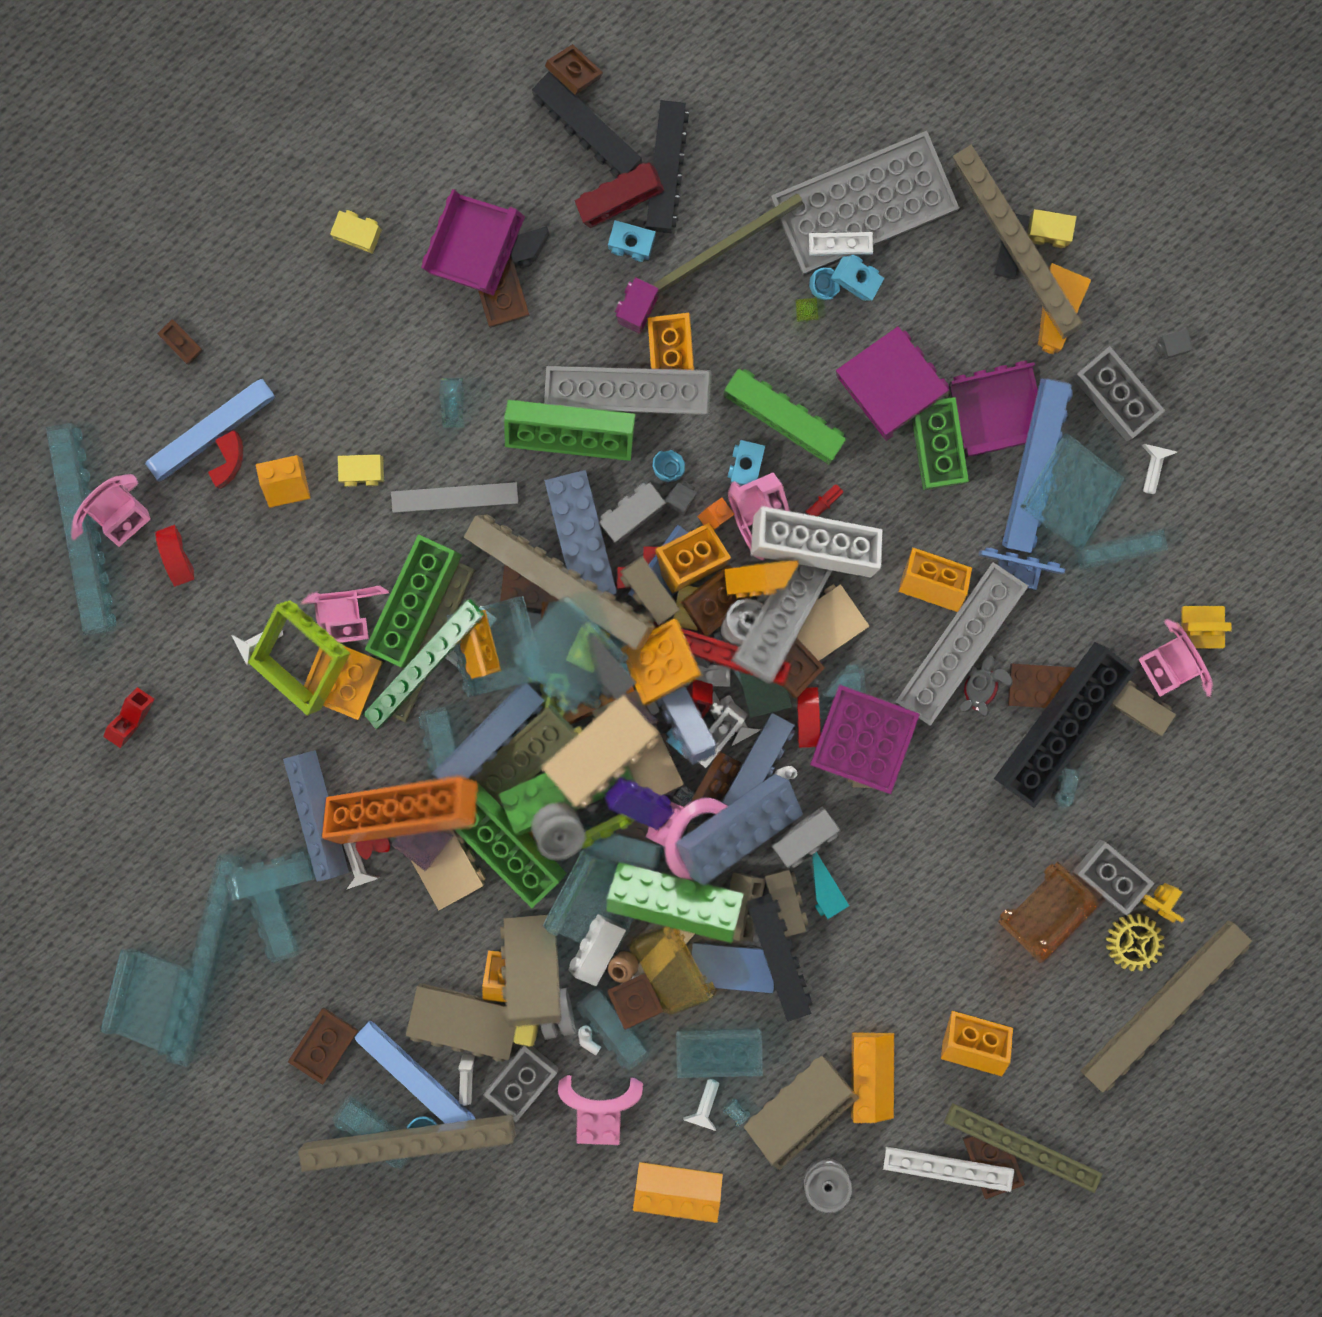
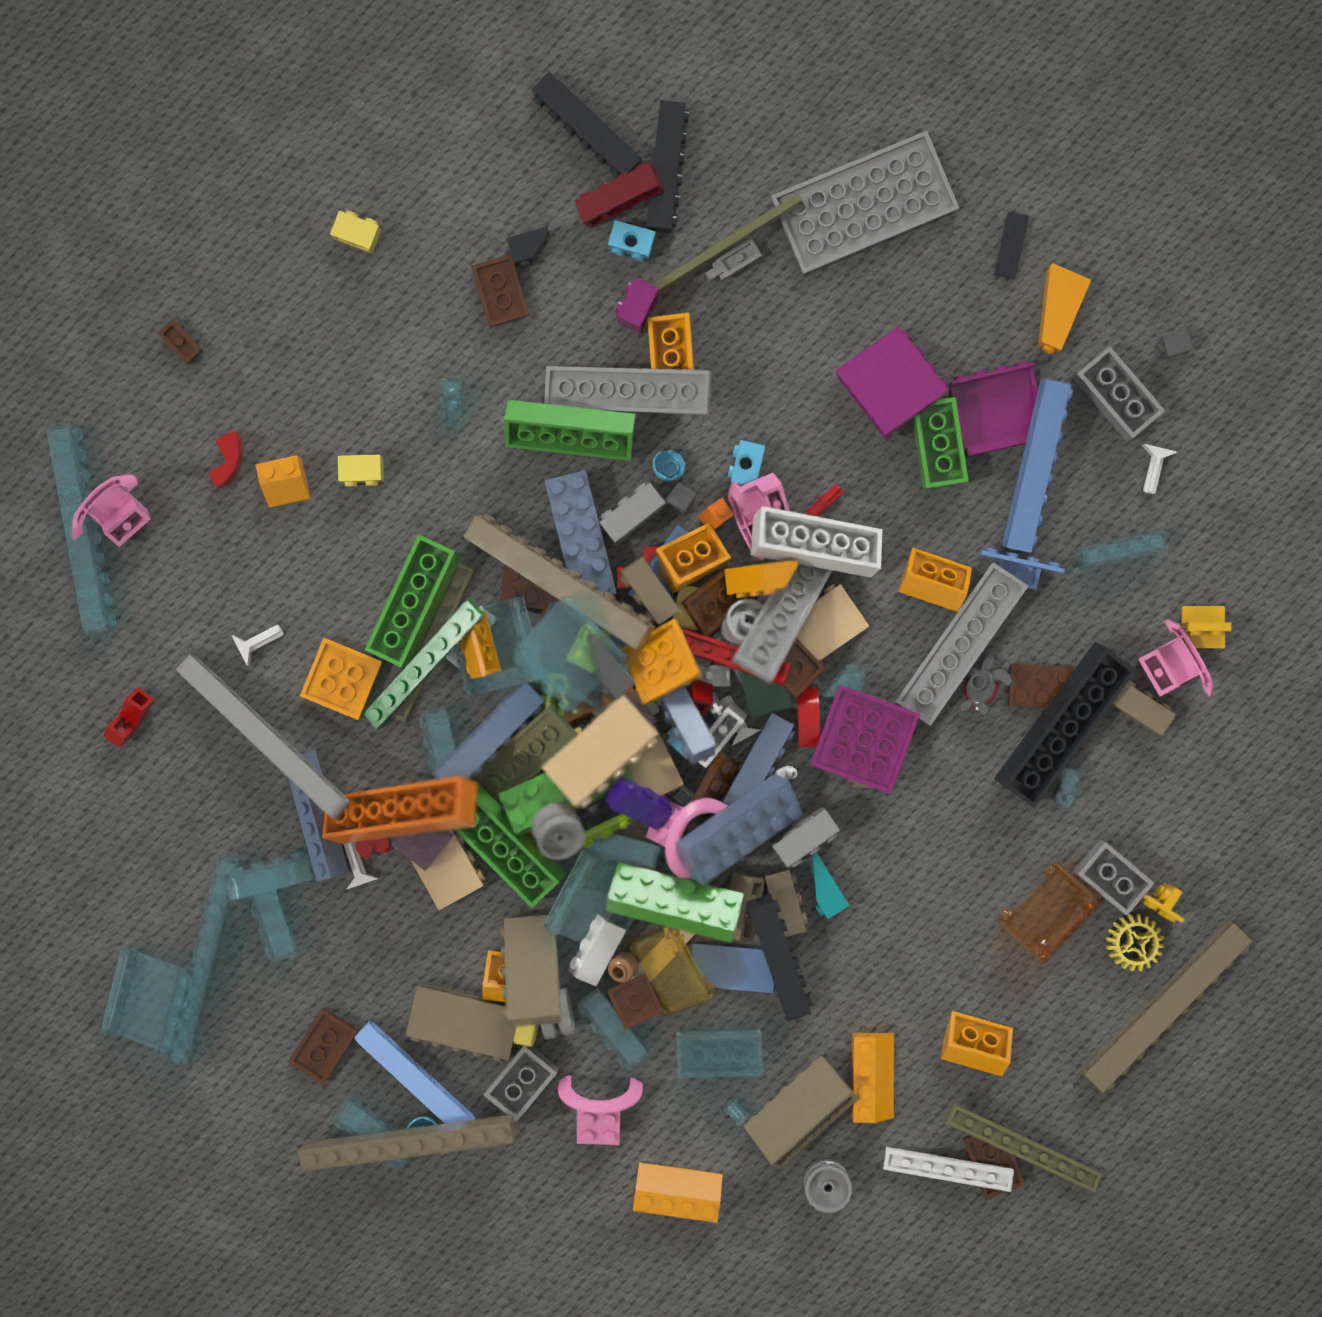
(173, 556): red brick -> none
(210, 429): light blue beam -> none
(263, 736): none -> light grey beam
(279, 676): lime window -> none
(340, 612): bright pink piece -> none
(454, 497): light grey tile -> none
(466, 1075): white piece -> none
(472, 242): magenta panel -> none
(573, 69): reddish brown plate -> none
(585, 1040): white arm -> none
(701, 1117): white piece -> none
(734, 260): none -> light grey hinge
(784, 416): bright green brick -> none
(806, 309): clear neon green plate -> none
(822, 285): medium azure hair -> none
(840, 244): white tile -> none
(846, 277): medium azure brick -> none
(1017, 242): dark tan brick -> none
(1051, 228): light yellow brick -> none
(1072, 492): clear light blue plate -> none

